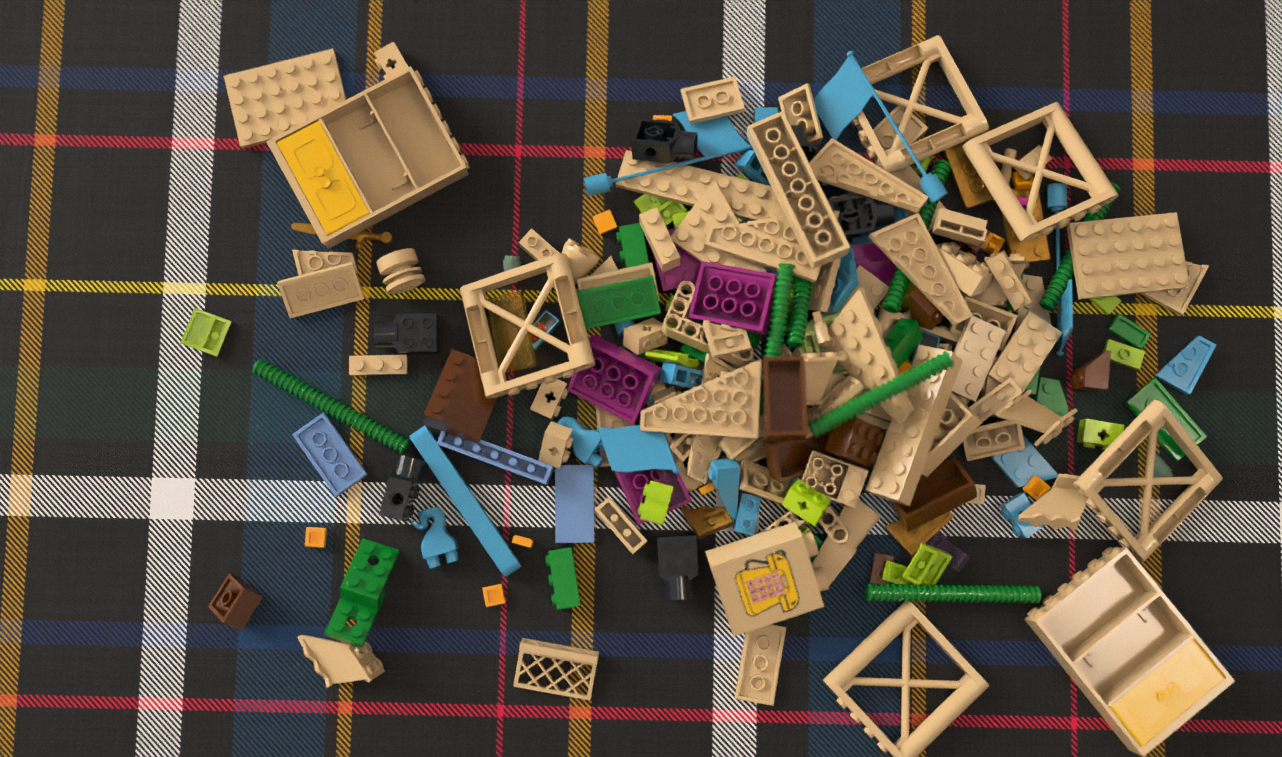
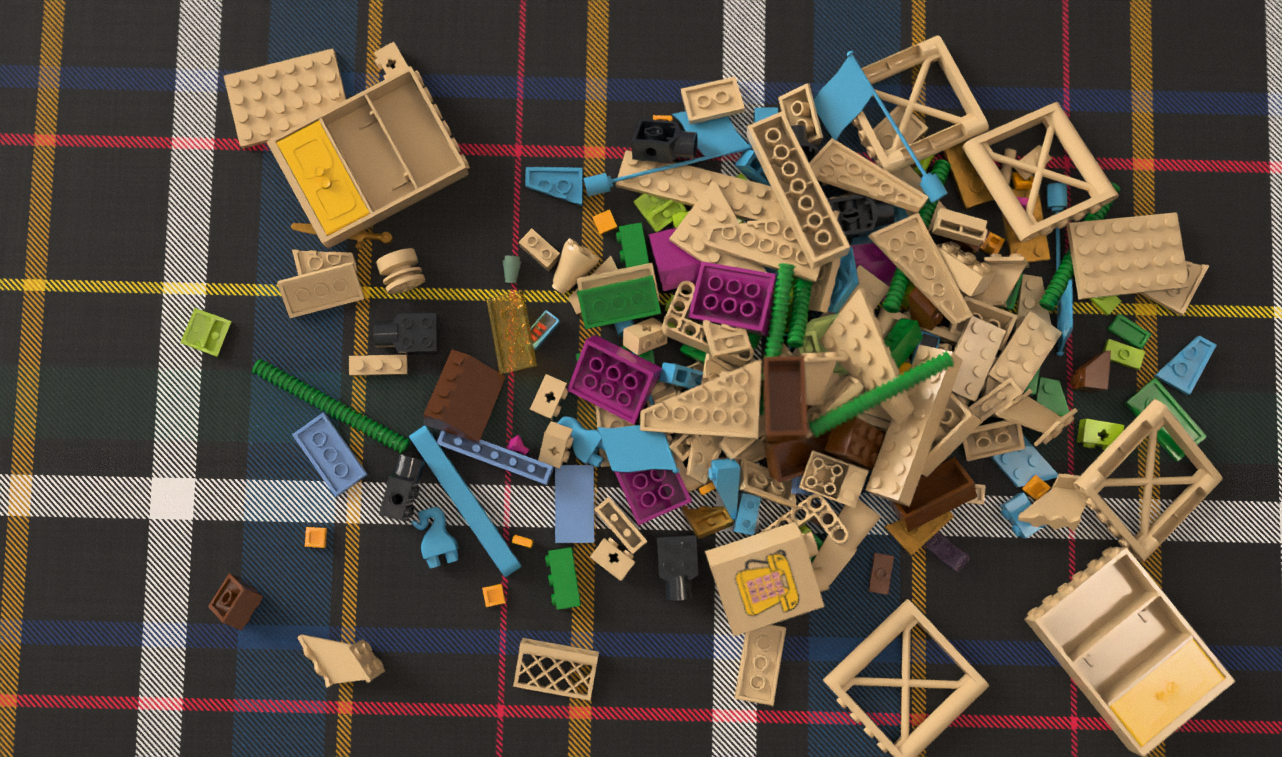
(362, 593): green bracket -> none
(516, 445): none -> dark pink rock
(557, 182): none -> dark azure wing
(578, 351): tan piece -> none
(601, 556): none -> tan brick
(656, 502): lime brick -> none
(659, 239): tan brick -> none
(671, 357): lime slope -> none
(806, 502): lime brick -> none
(821, 330): tan bar -> none
(893, 573): lime plate -> none
(927, 565): lime slope -> none
(953, 593): green piece -> none
(1009, 280): tan plate -> none
(1161, 469): sand green cone -> none

